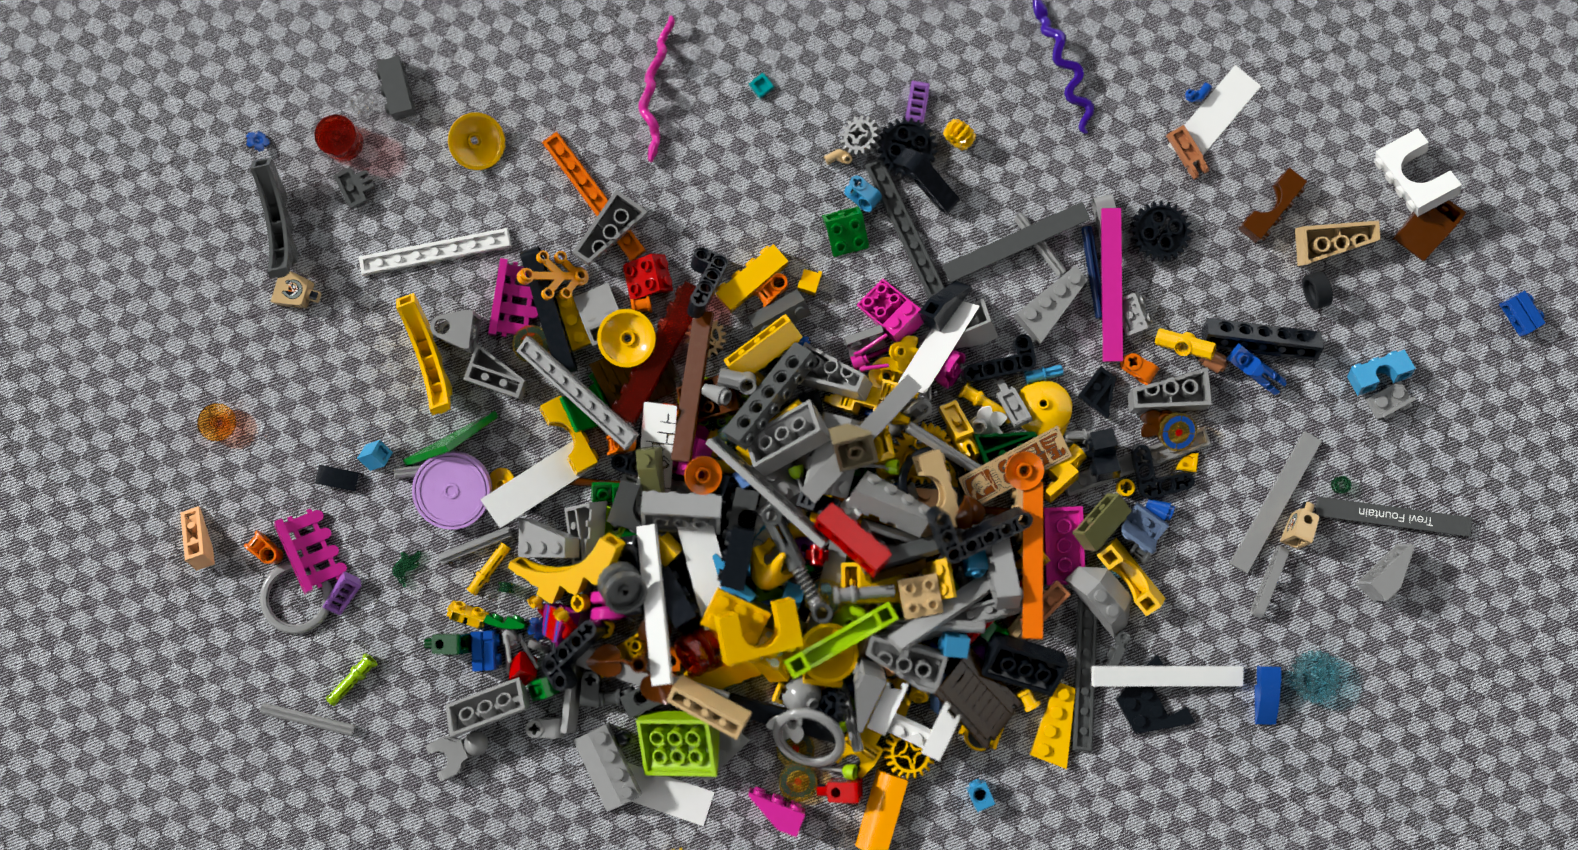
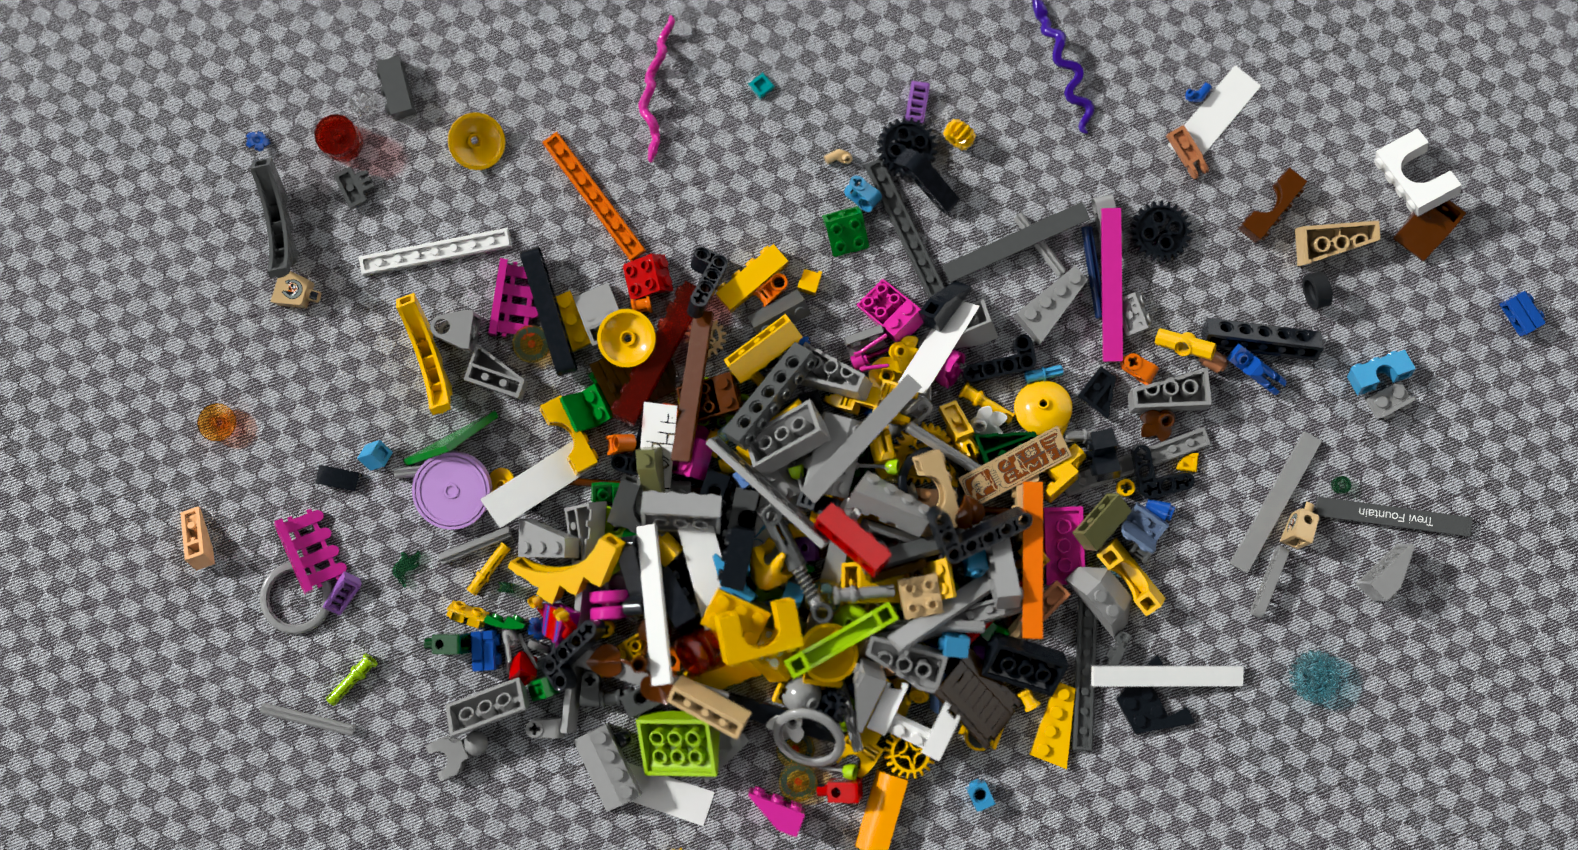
(261, 546): orange piece -> none
(556, 275): light orange plant -> none
(575, 602): yellow bush -> none
(577, 392): light grey tile -> none
(610, 226): light grey wedge -> none
(622, 587): dark grey wheel -> none
(711, 475): orange dish -> none
(718, 394): light grey cone -> none
(735, 380): light grey piece -> none
(816, 556): red gear -> none
(852, 446): dark tan slope -> none
(860, 136): light grey gear -> none
(1012, 405): light grey hinge -> none
(1032, 475): orange dish -> none
(1177, 431): tile -> none
(1267, 694): blue slope -> none

